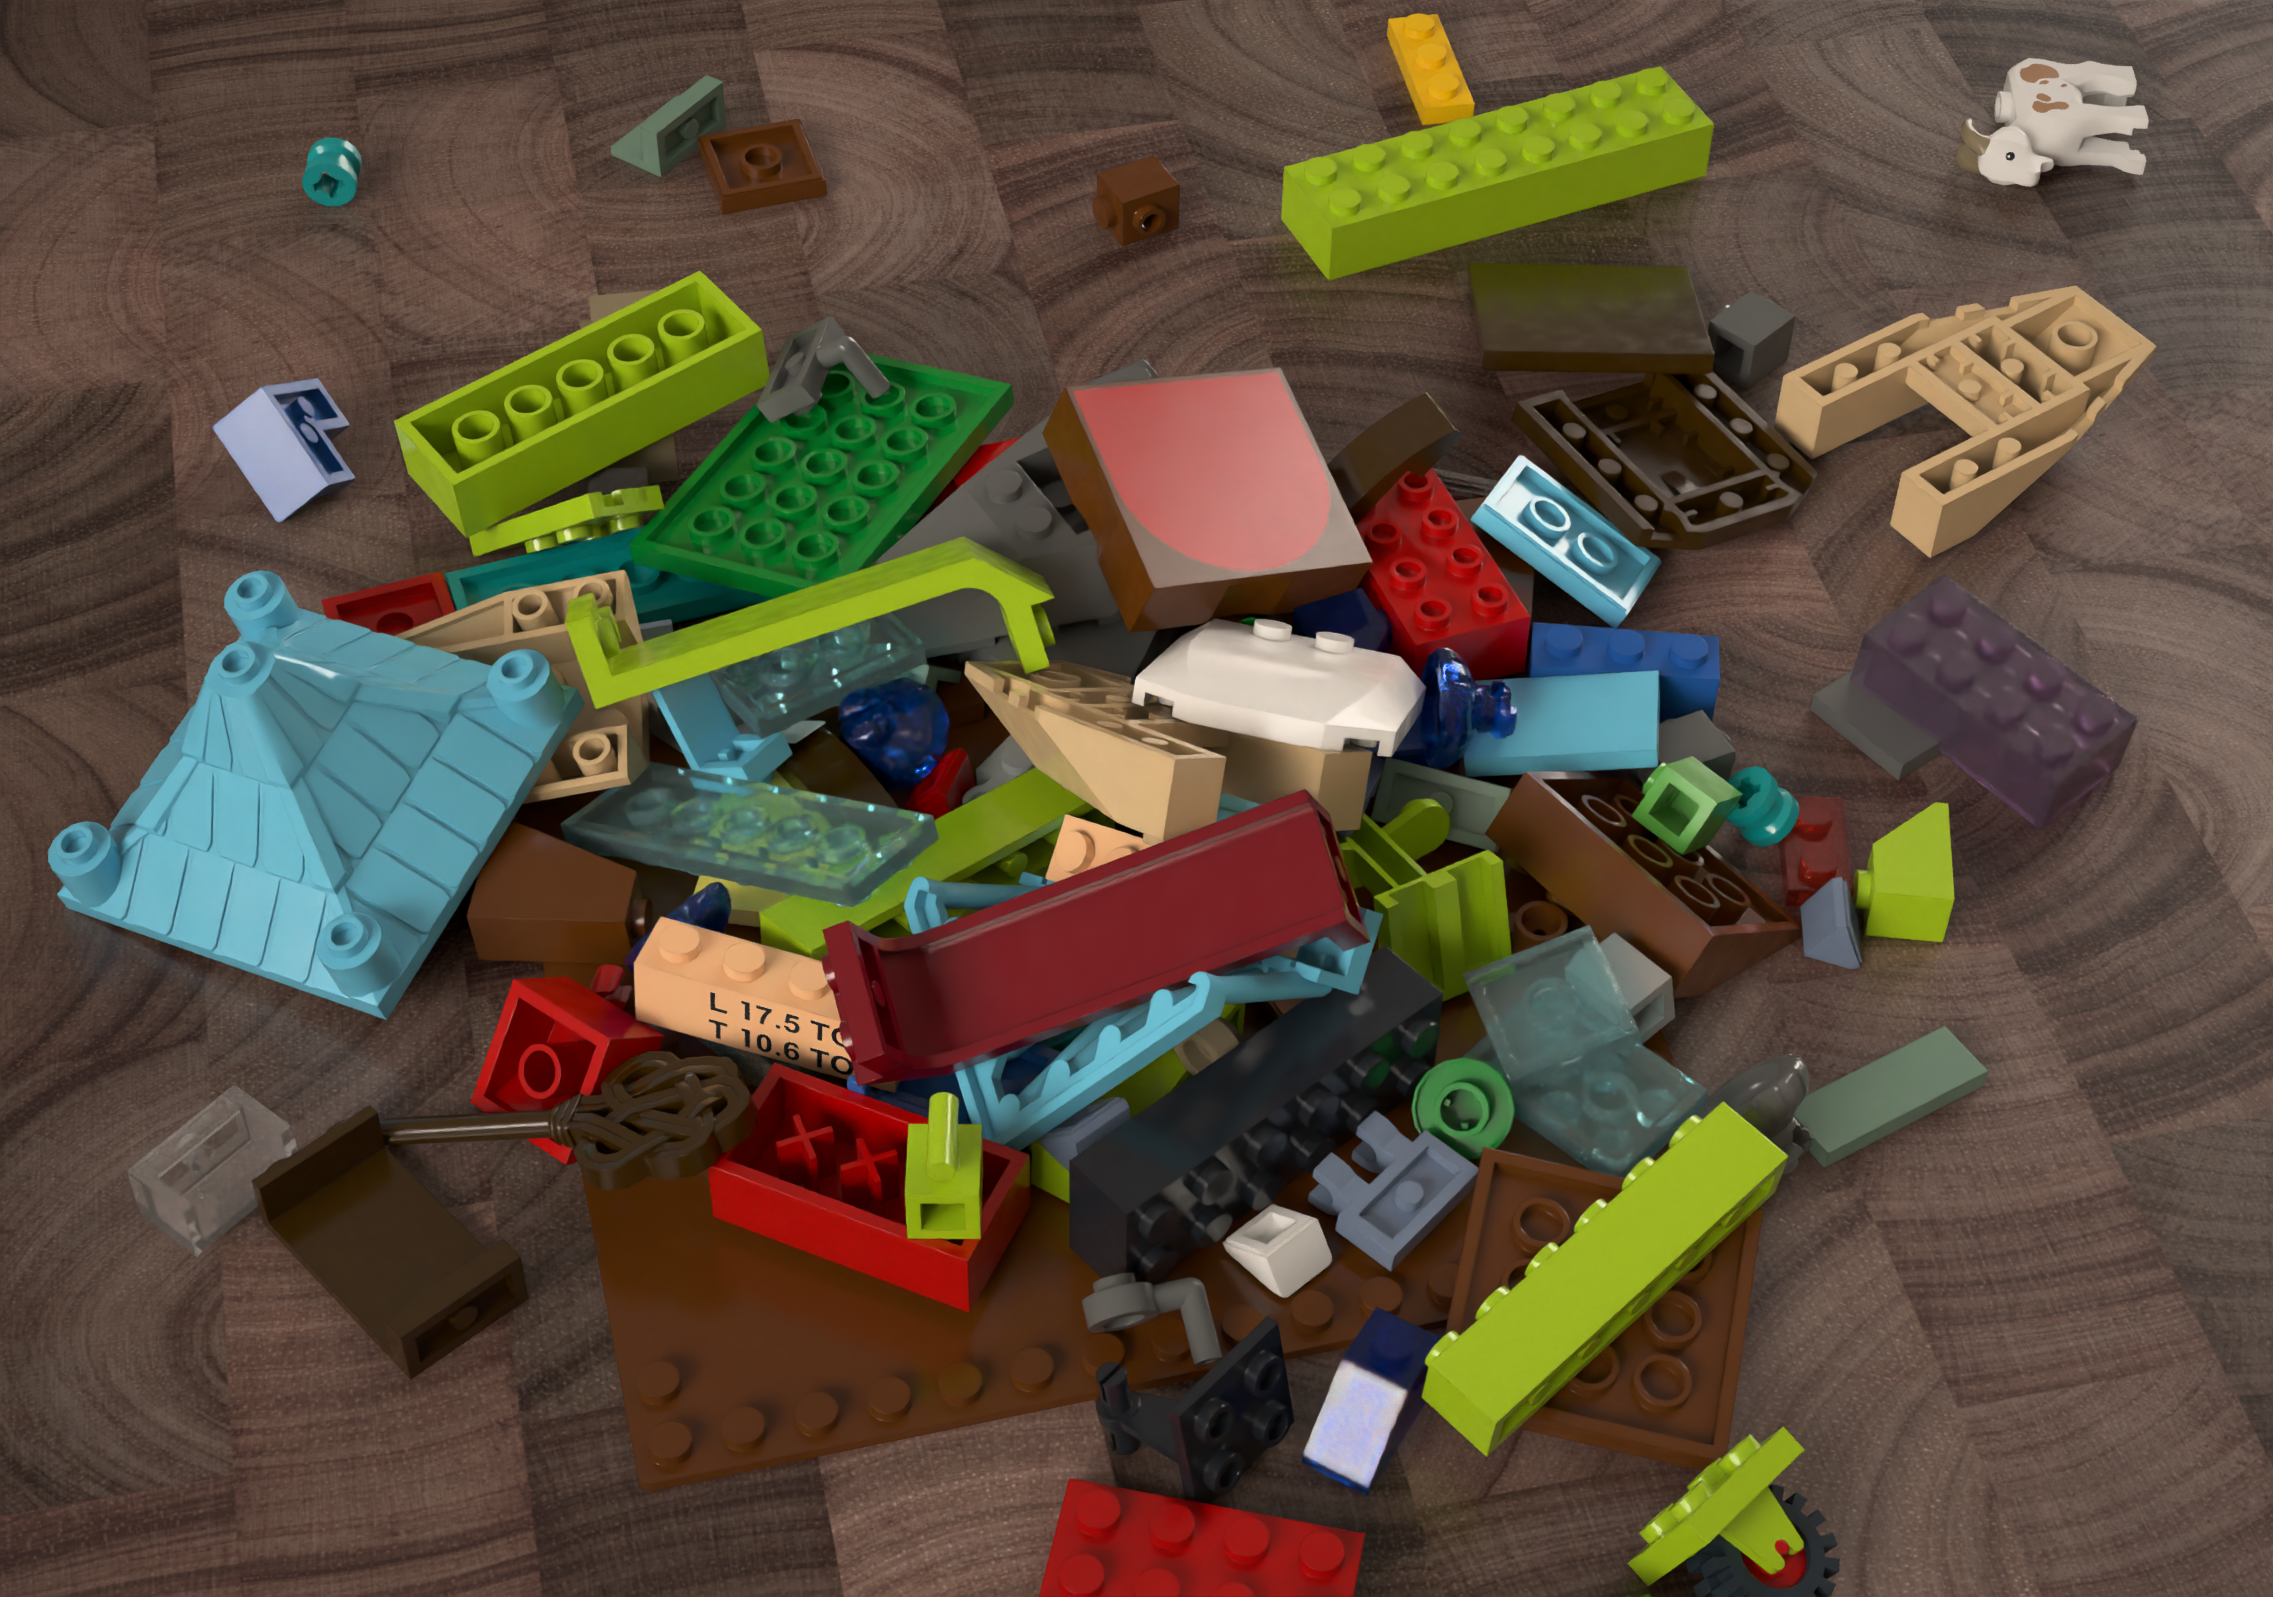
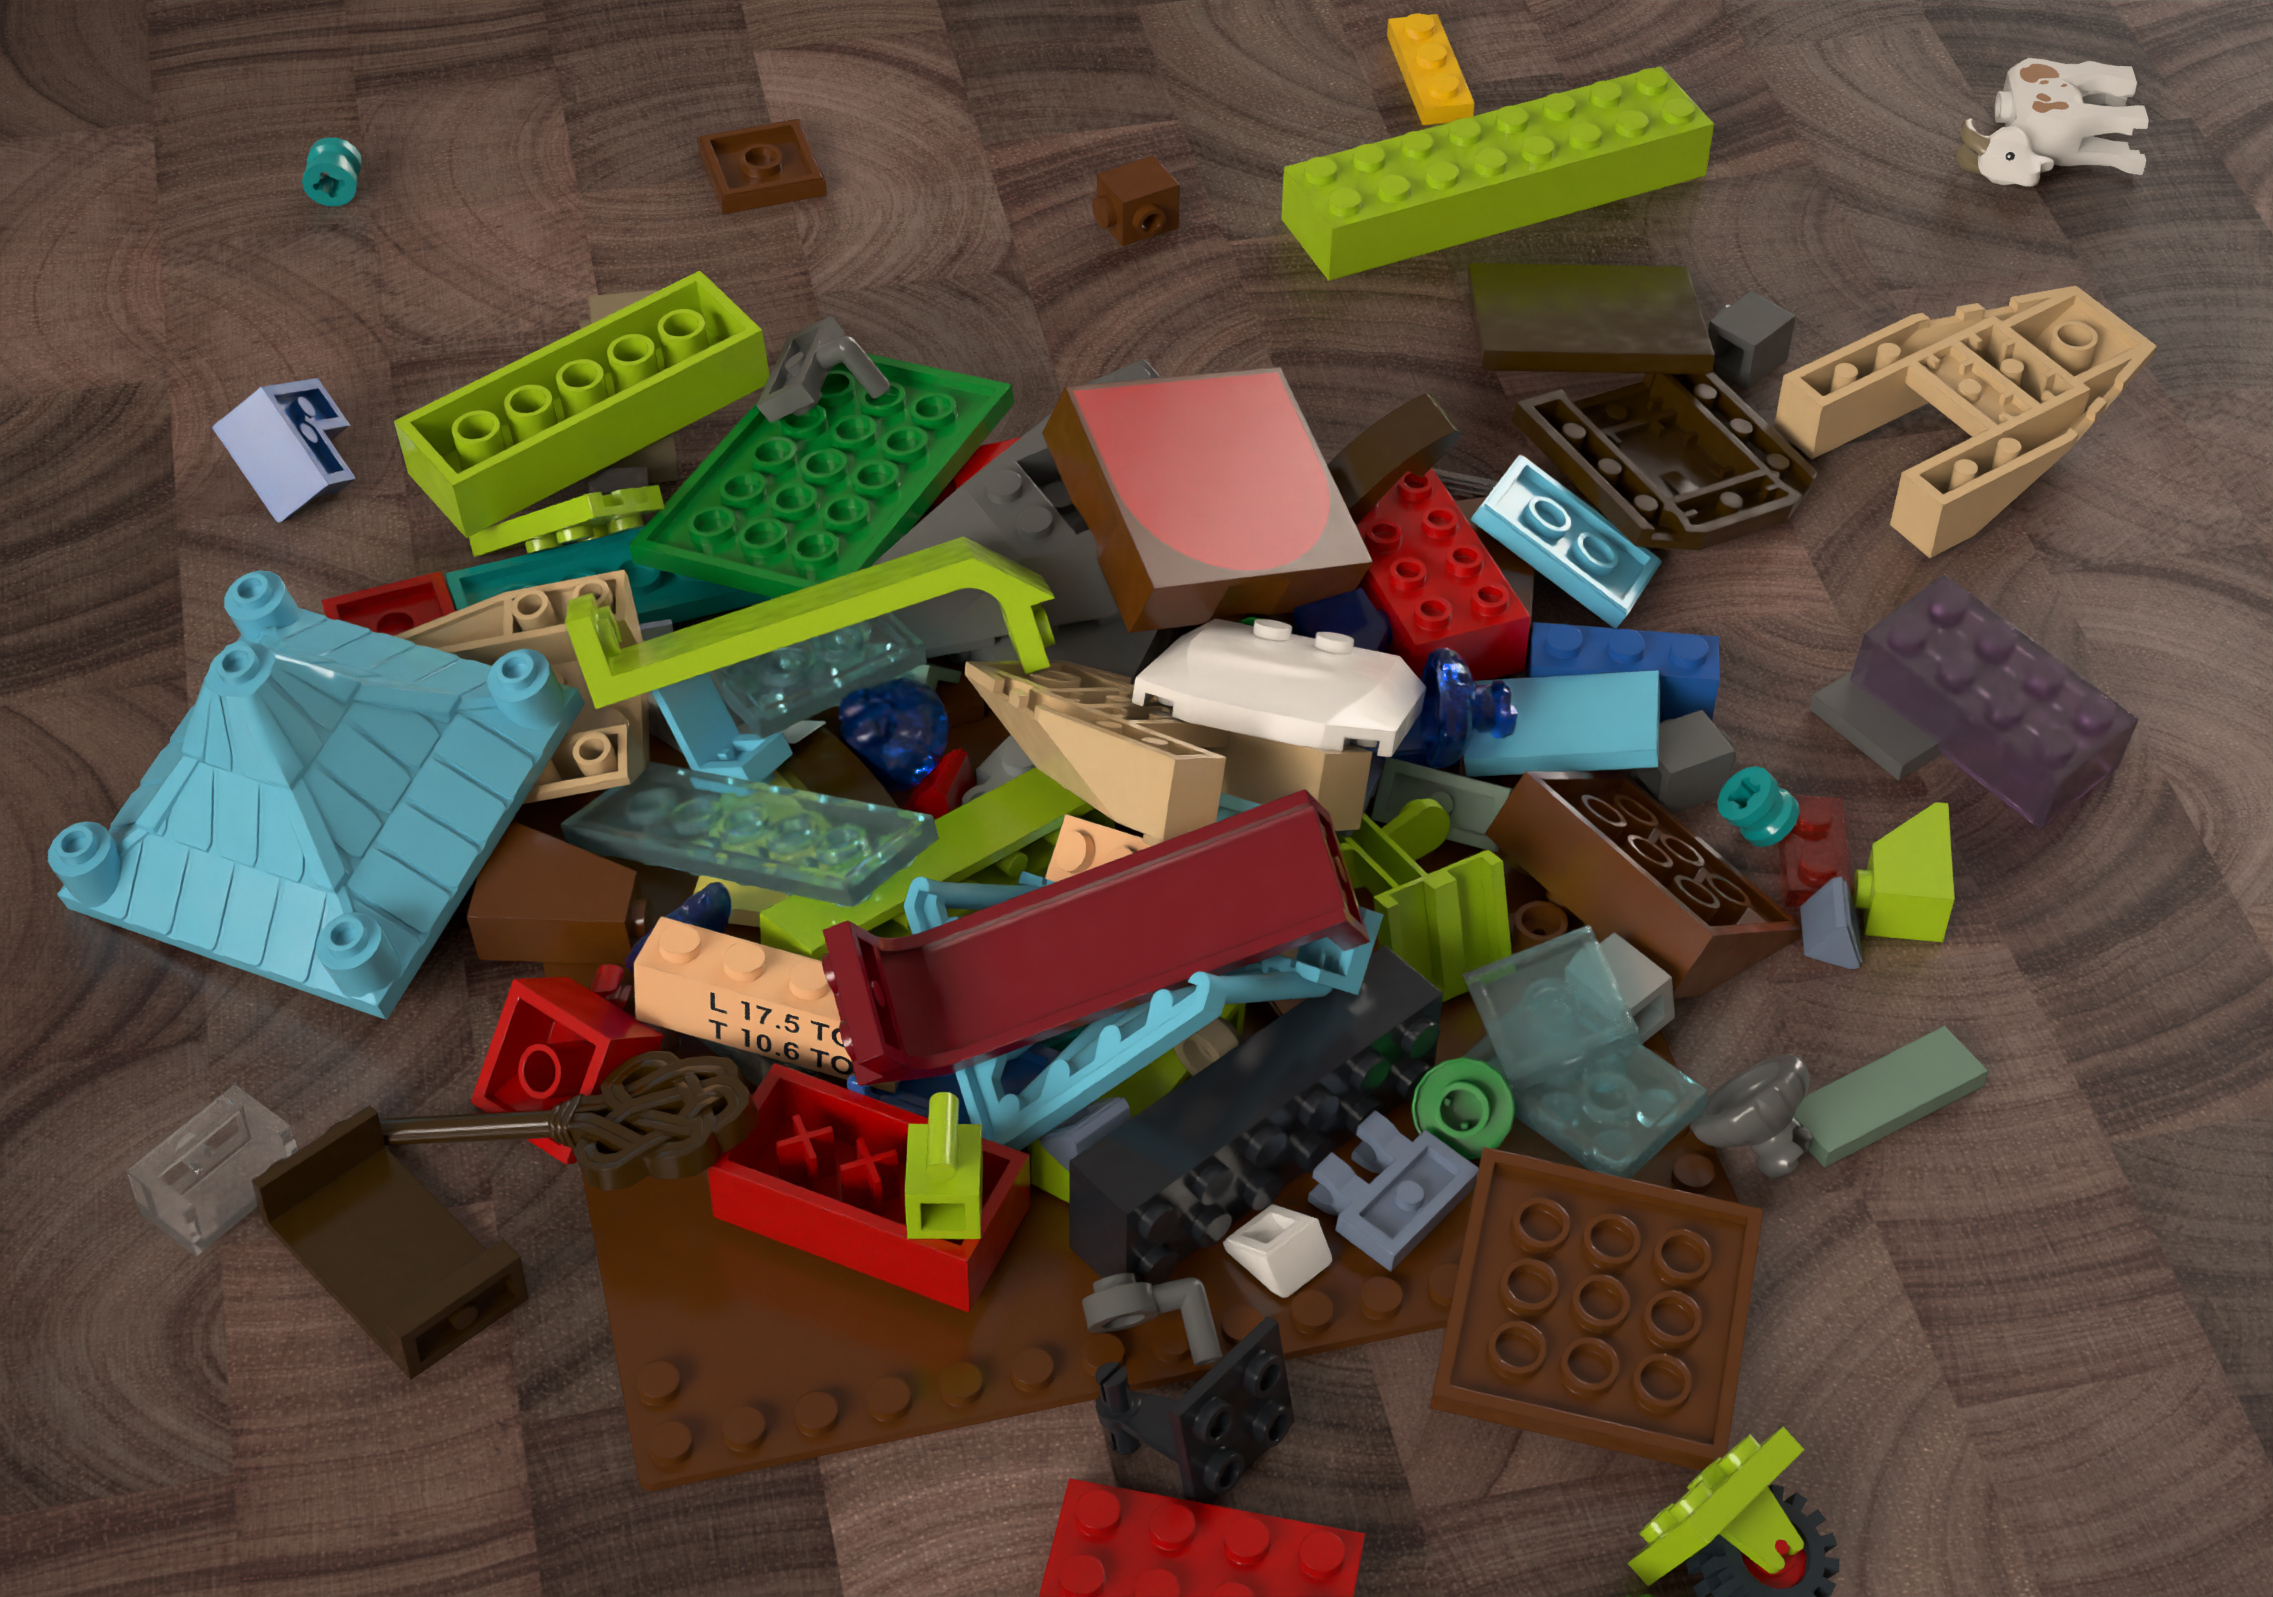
(674, 128): sand green panel -> none
(1371, 1401): clear blue slope -> none
(1601, 1277): lime brick -> none
(1685, 804): bright green brick -> none

